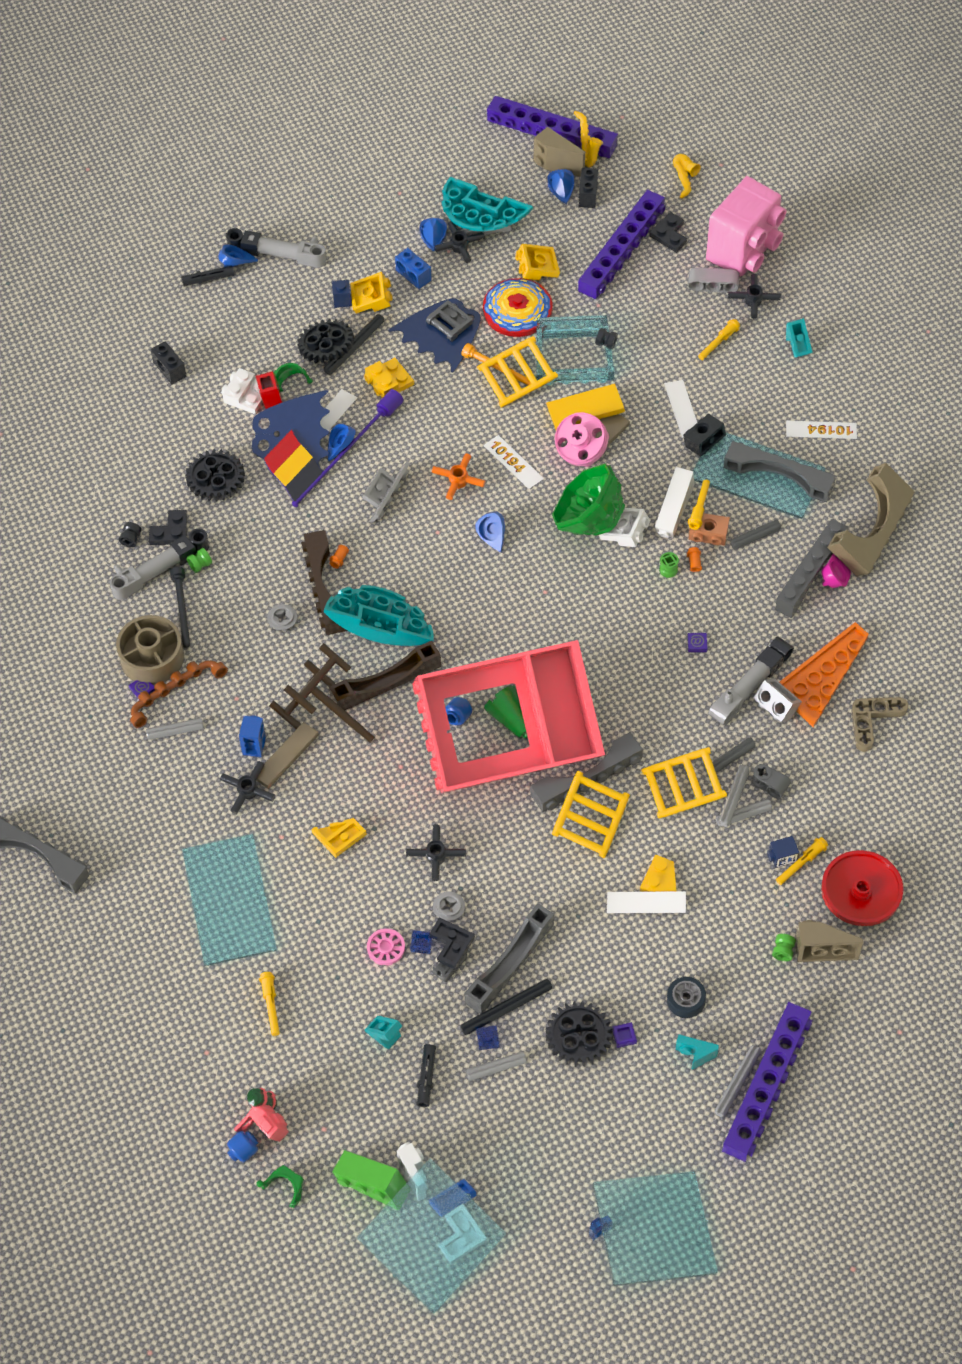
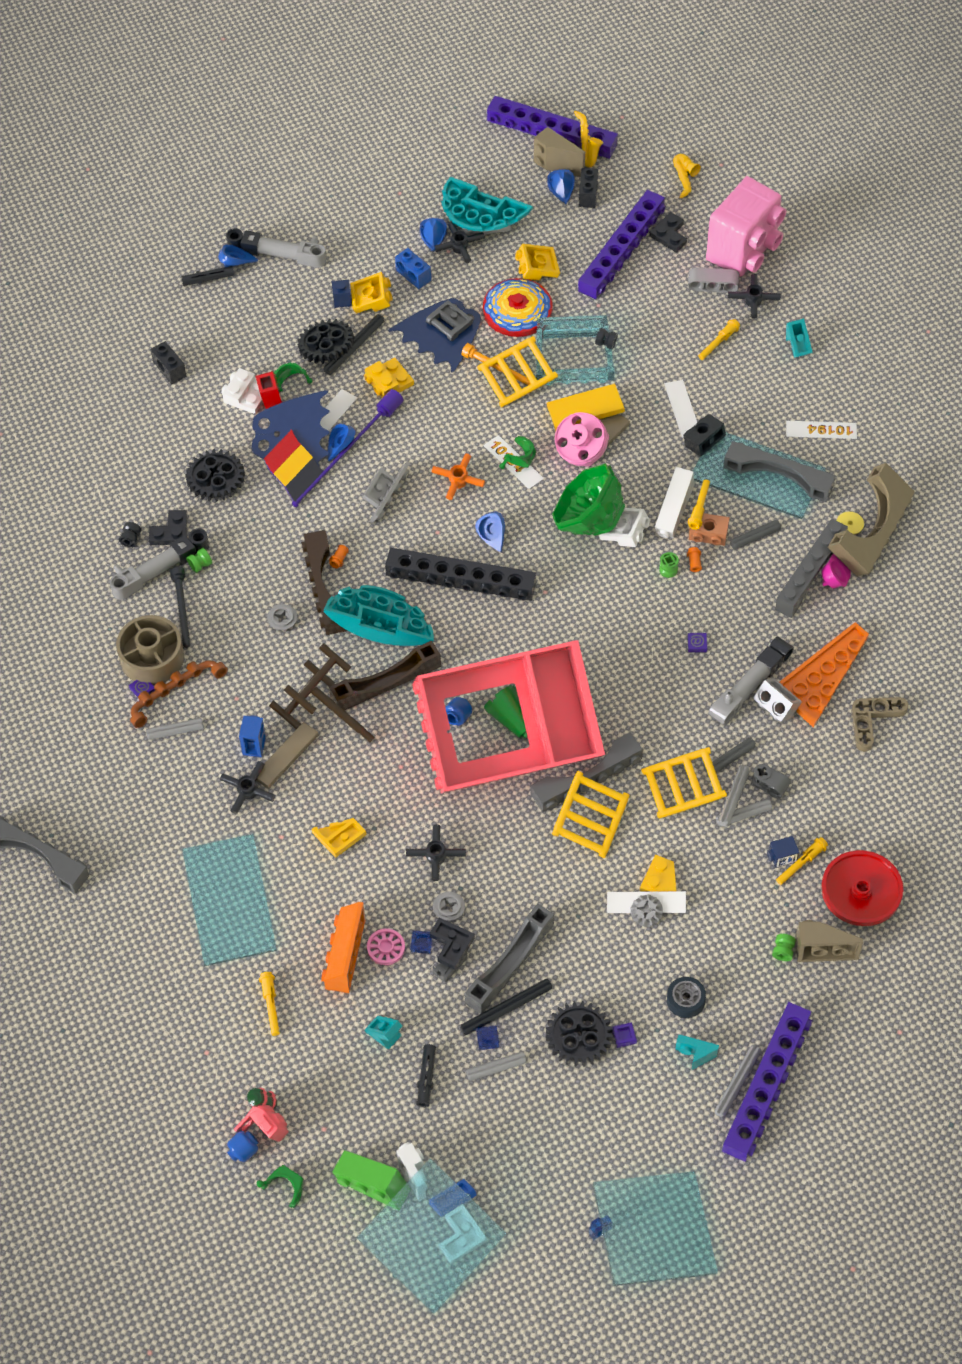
(344, 948): none -> orange slope
(452, 567): none -> black brick
(522, 461): none -> green helmet
(652, 917): none -> light grey gear
(852, 520): none -> light yellow piece

